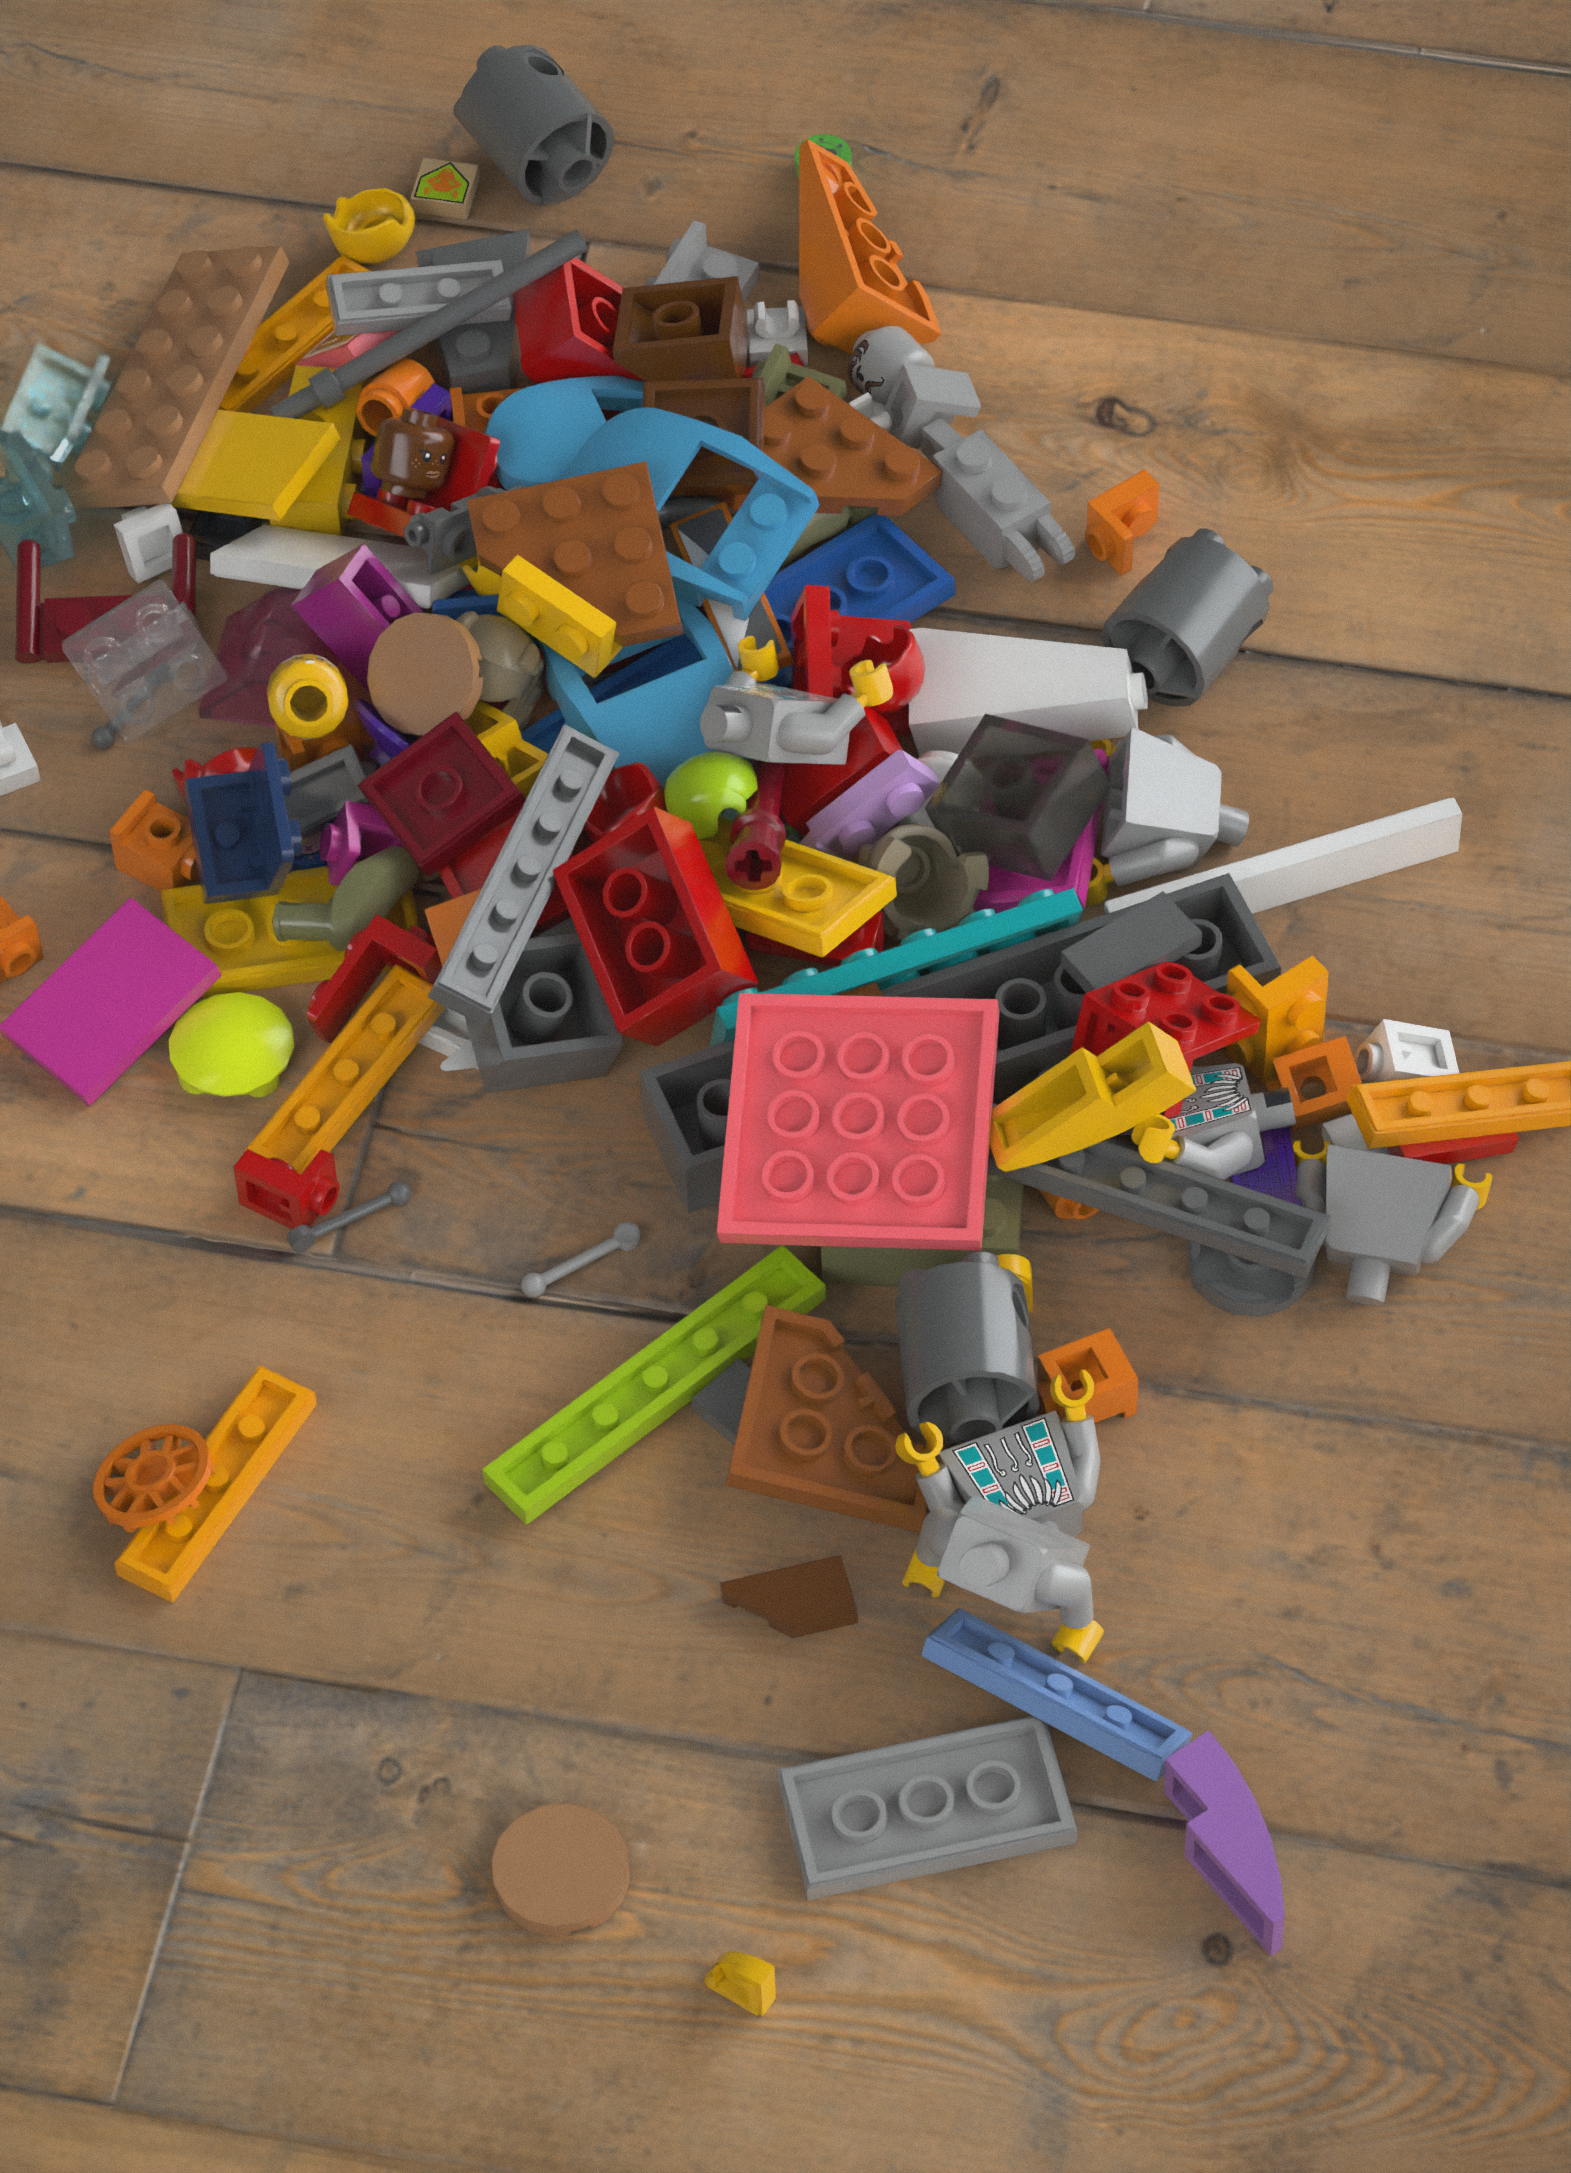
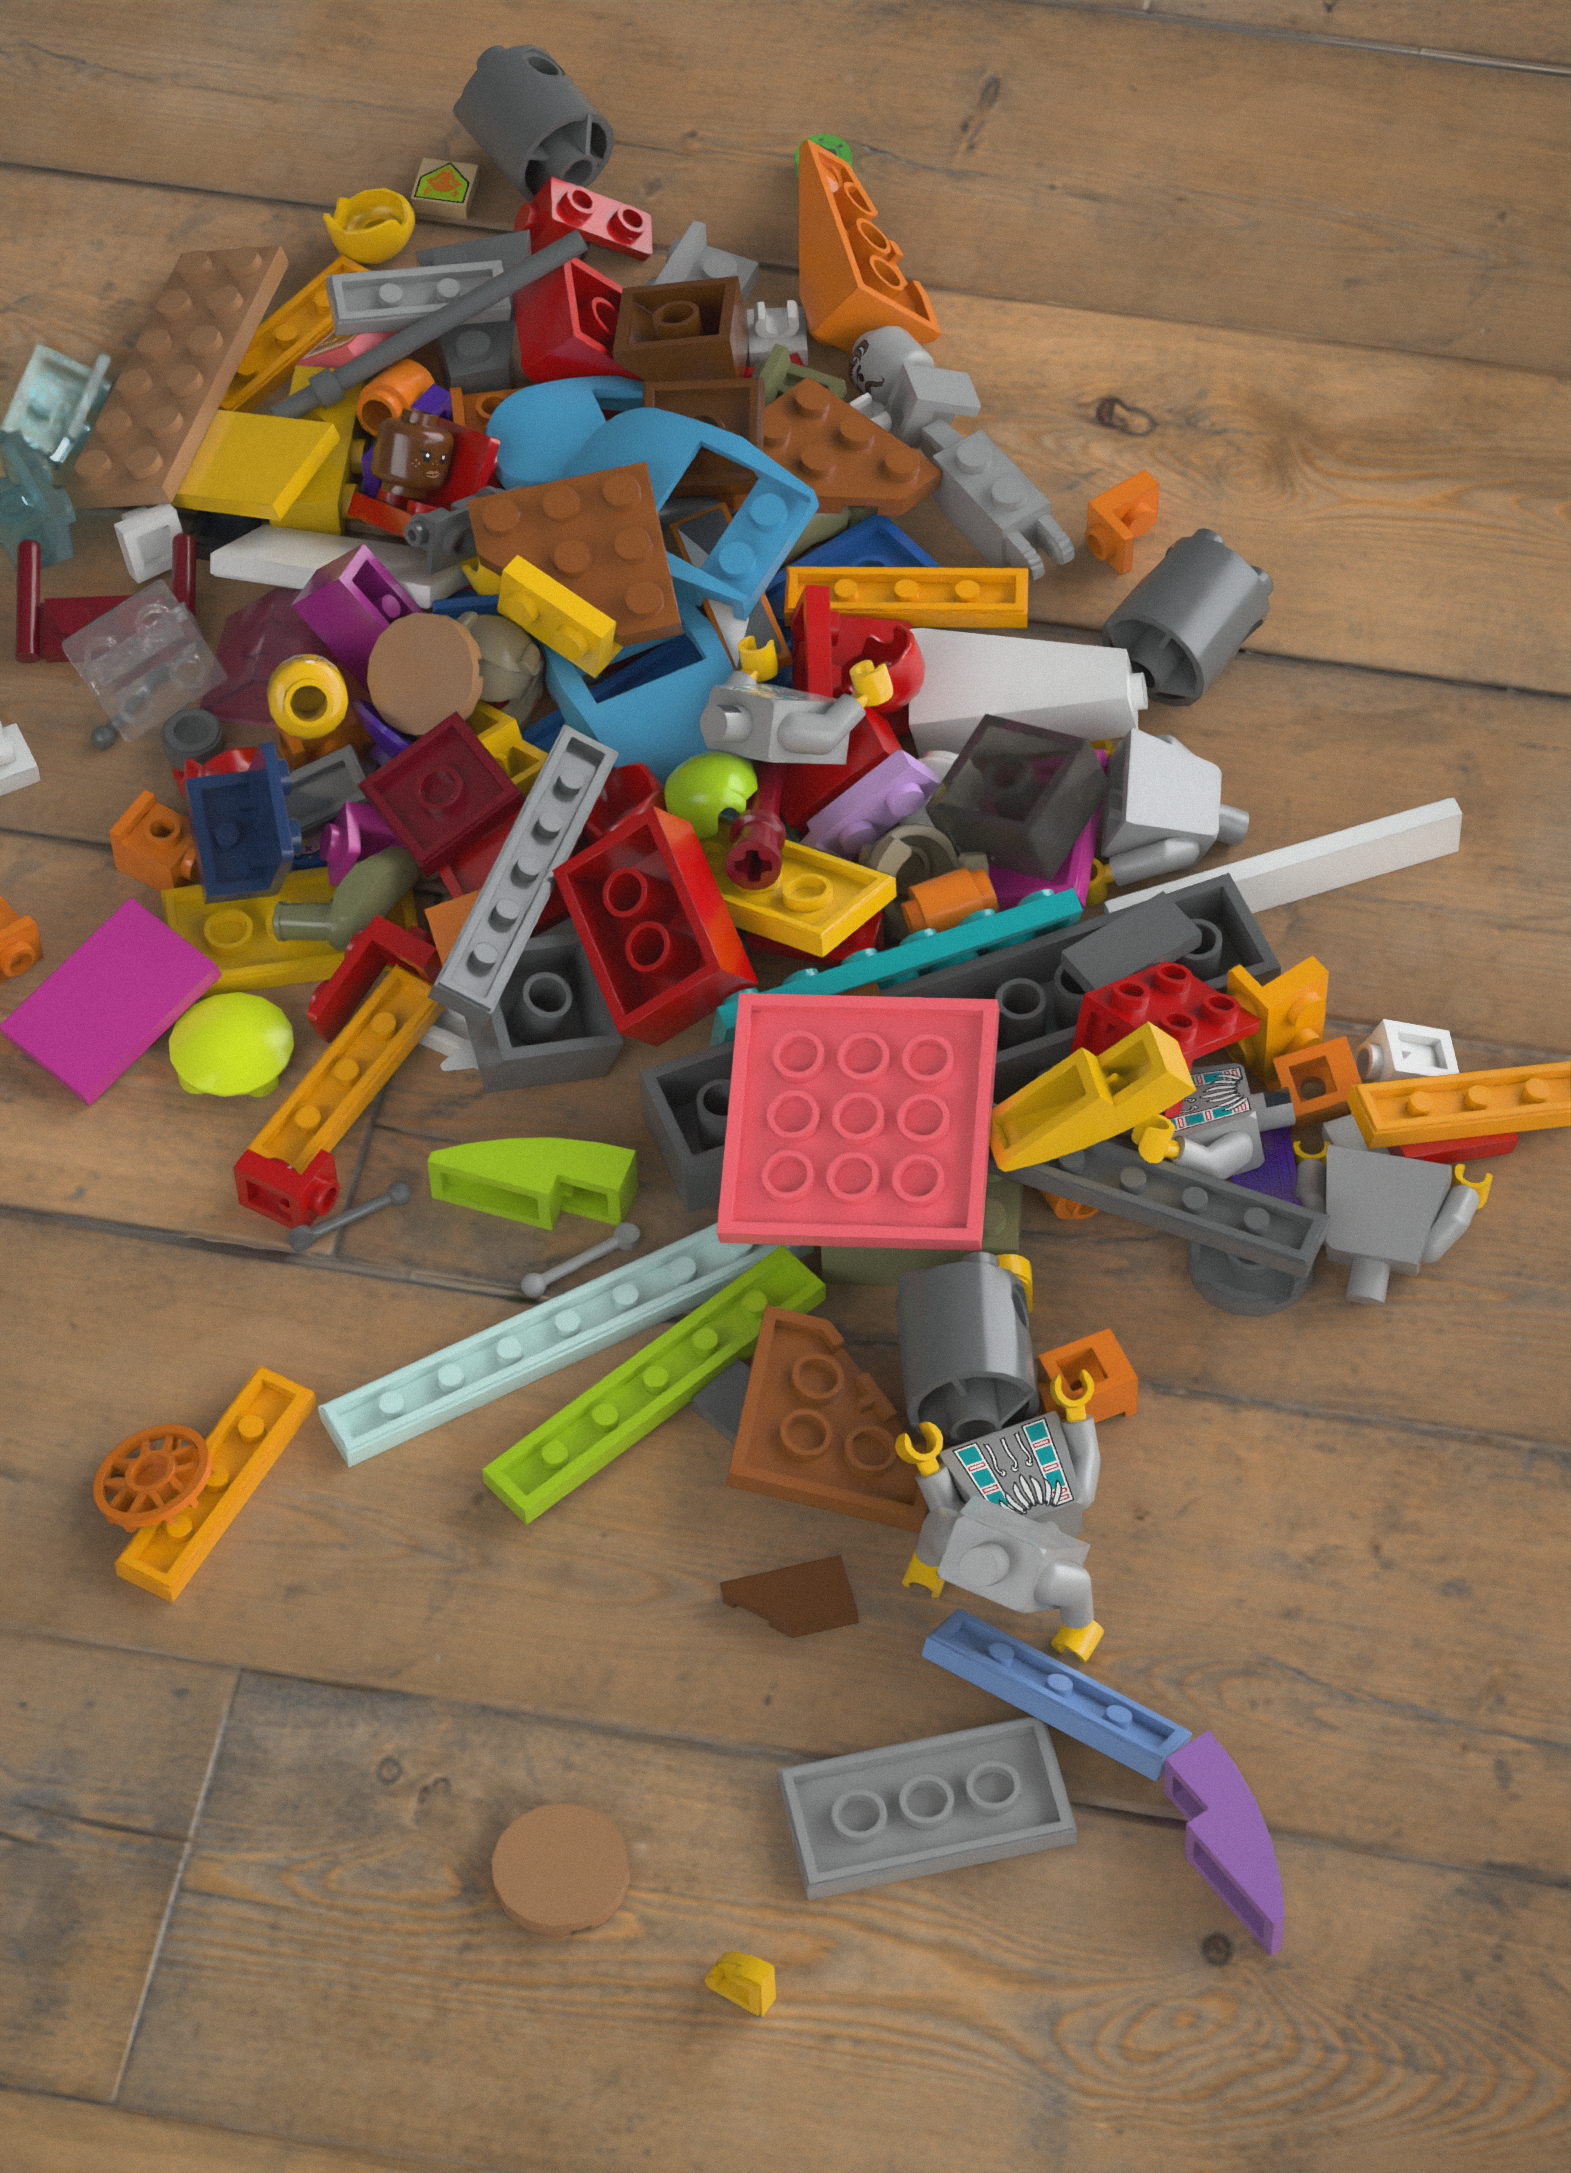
(192, 735): none -> dark grey tile
(537, 1179): none -> lime slope
(537, 1343): none -> light aqua tile
(599, 219): none -> red bracket
(919, 594): none -> light orange tile
(947, 900): none -> orange brick

